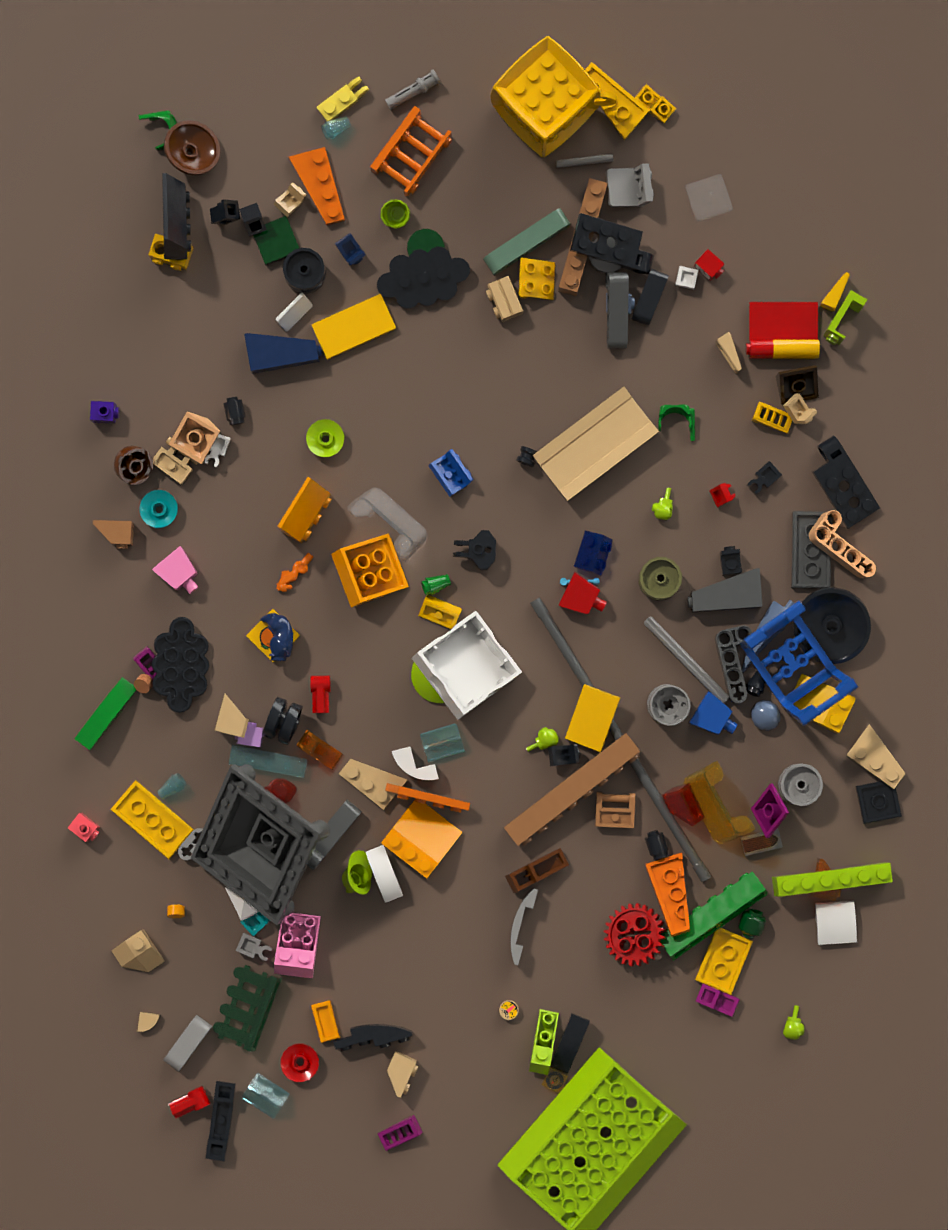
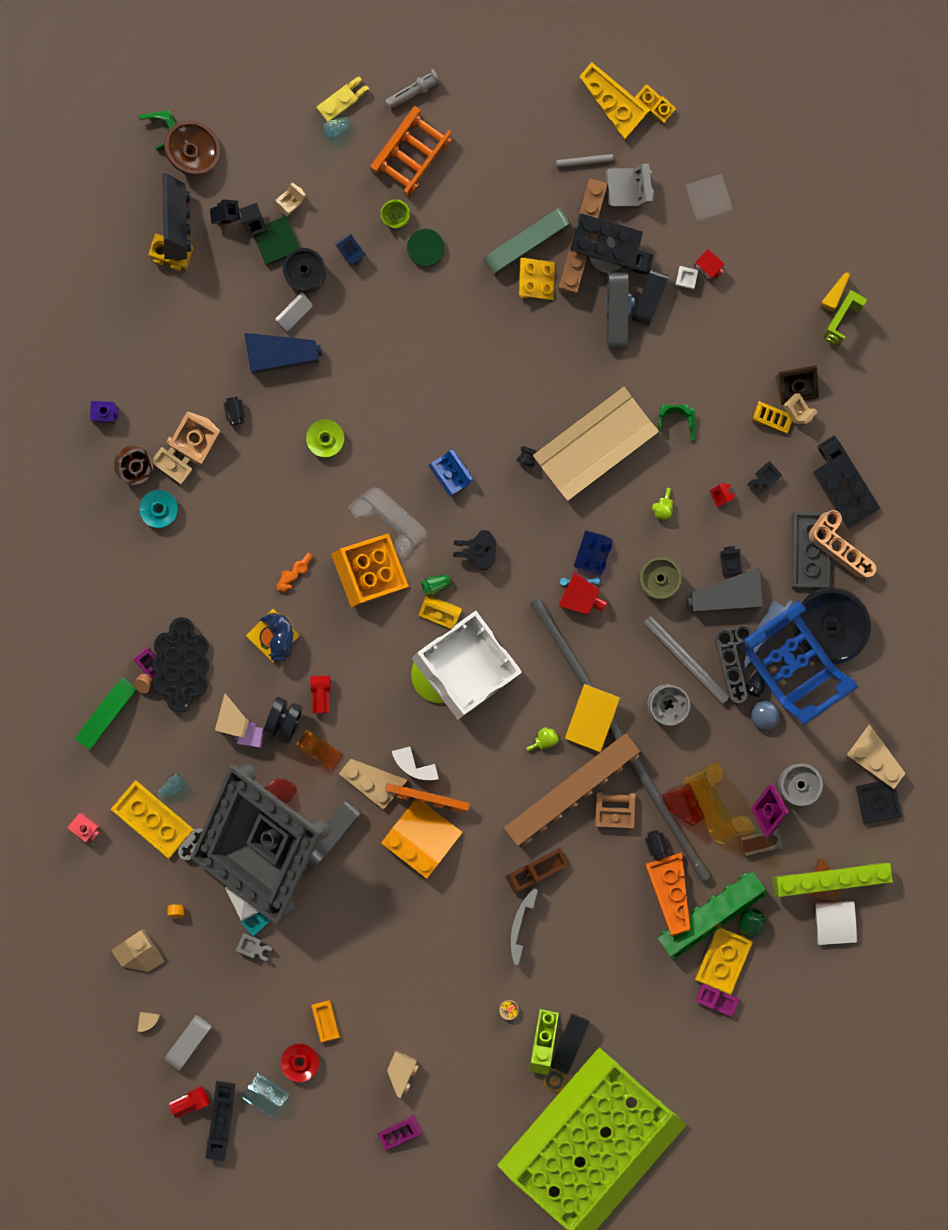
(116, 532): medium nougat slope -> none
(177, 571): bright pink torso -> none
(218, 448): white plate -> none
(255, 999): clear green fence -> none
(268, 761): clear light blue tile -> none
(297, 945): bright pink slope -> none
(305, 511): light orange slope -> none
(318, 180): orange wing -> none
(353, 326): yellow tile -> none
(358, 874): lime piece -> none
(380, 1033): black slope -> none
(384, 873): white brick -> none
(423, 277): black plate -> none
(442, 742): clear light blue panel -> none
(504, 298): tan brick -> none
(547, 96): yellow piece -> none
(564, 755): black bracket -> none
(636, 952): red gear -> none
(713, 715): blue torso -> none
(728, 350): tan slope -> none
(783, 330): red door -> none
(793, 1026): lime piece -> none
(836, 715): yellow slope -> none

